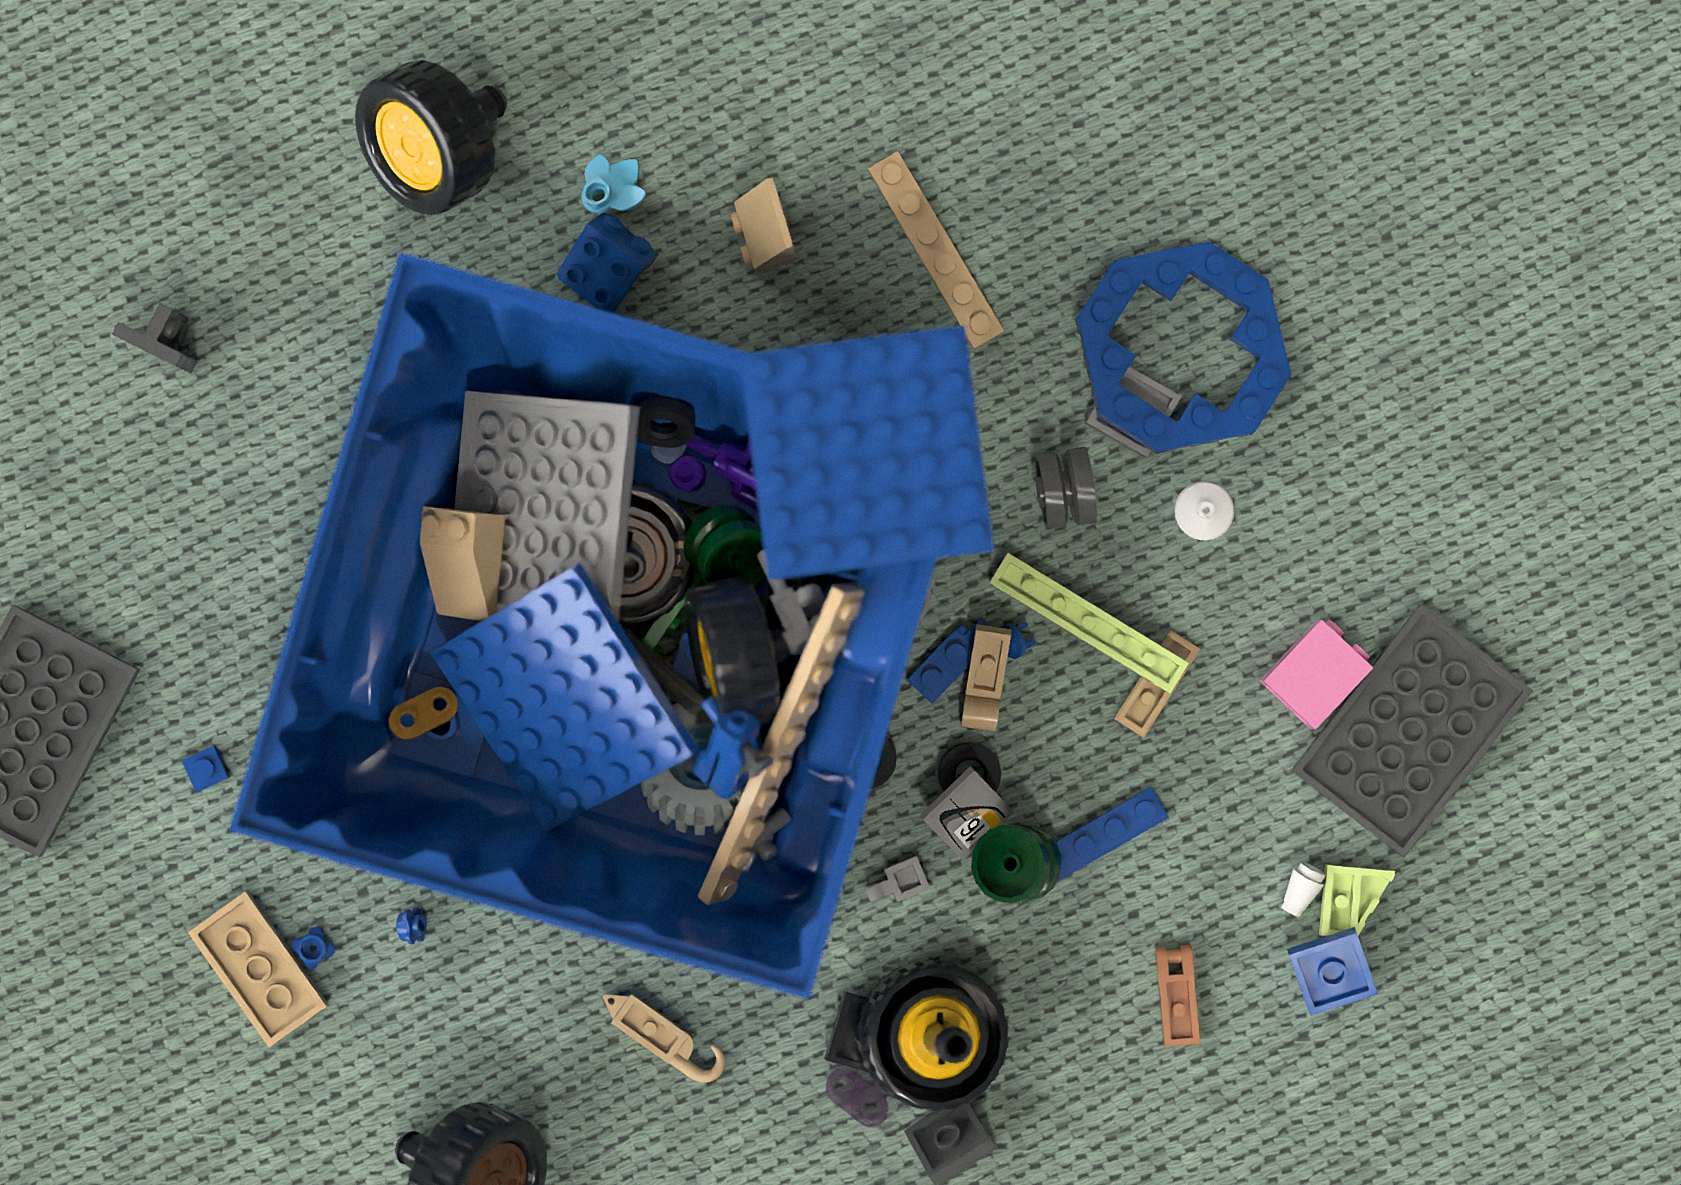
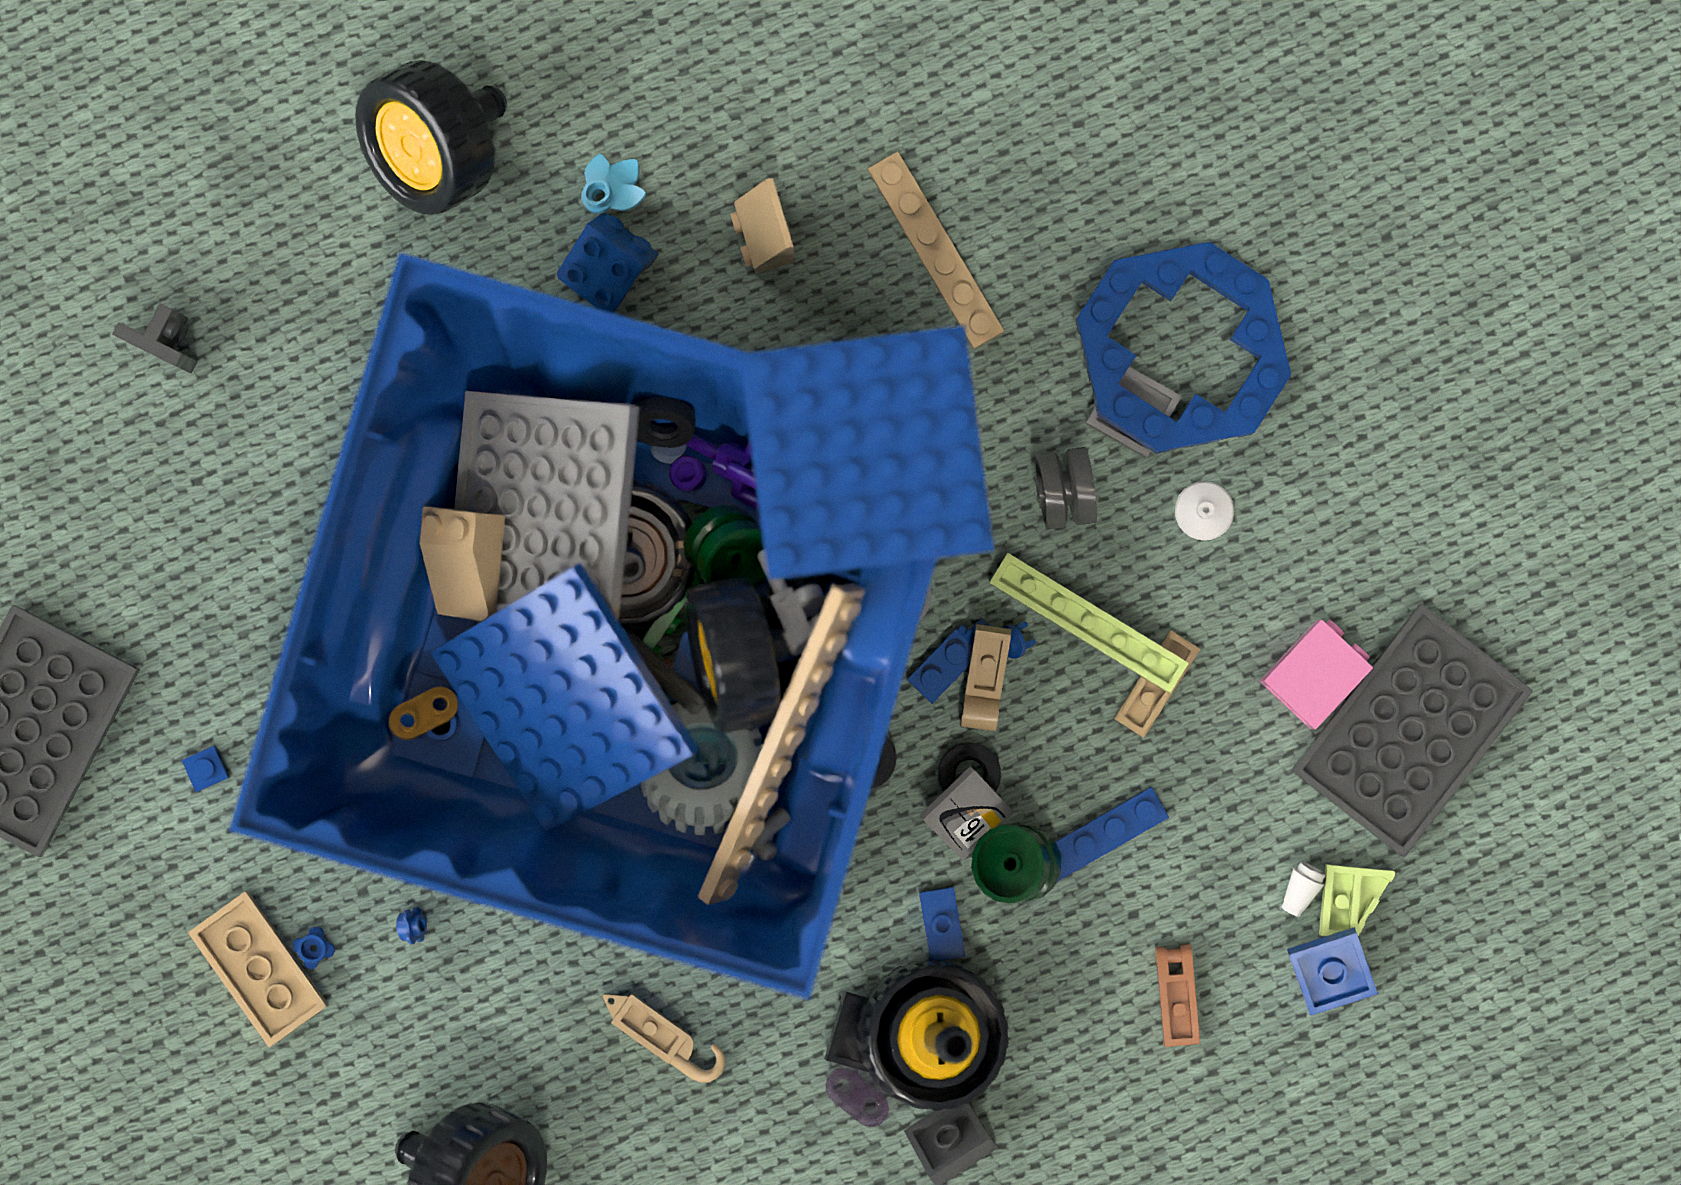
(730, 752): blue piece -> none
(902, 880): light grey plate -> none
(942, 924): none -> blue plate

